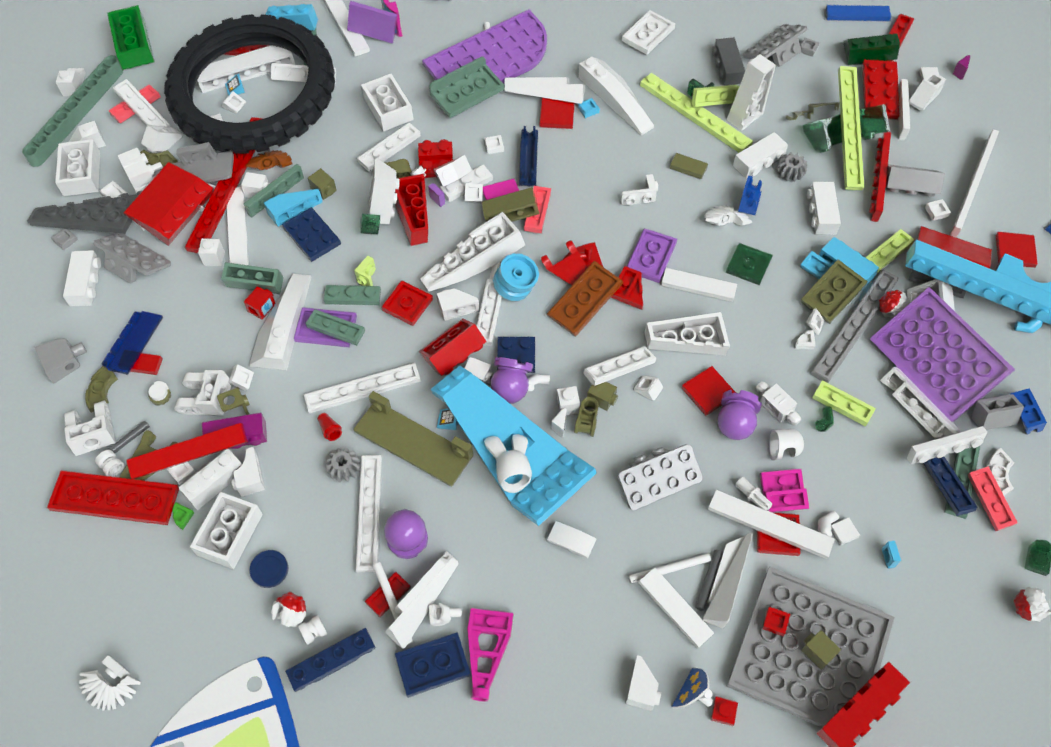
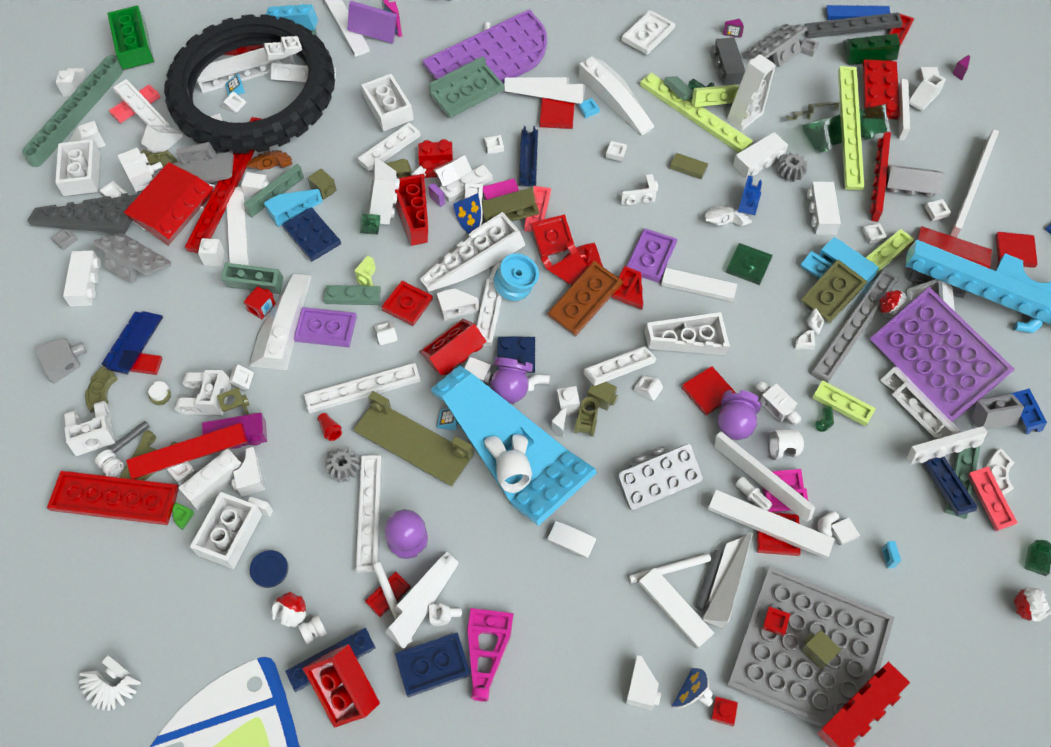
(264, 506): none -> white tile
(287, 47): none -> white slope
(335, 327): sand green plate -> none
(342, 686): none -> red slope
(385, 333): none -> white slope
(469, 212): none -> blue shield
(551, 235): none -> red tile
(616, 151): none -> white plate
(679, 87): none -> sand green tile
(733, 28): none -> slope
(764, 477): none -> white tile
(853, 25): none -> dark grey tile
(874, 233): none -> white tile

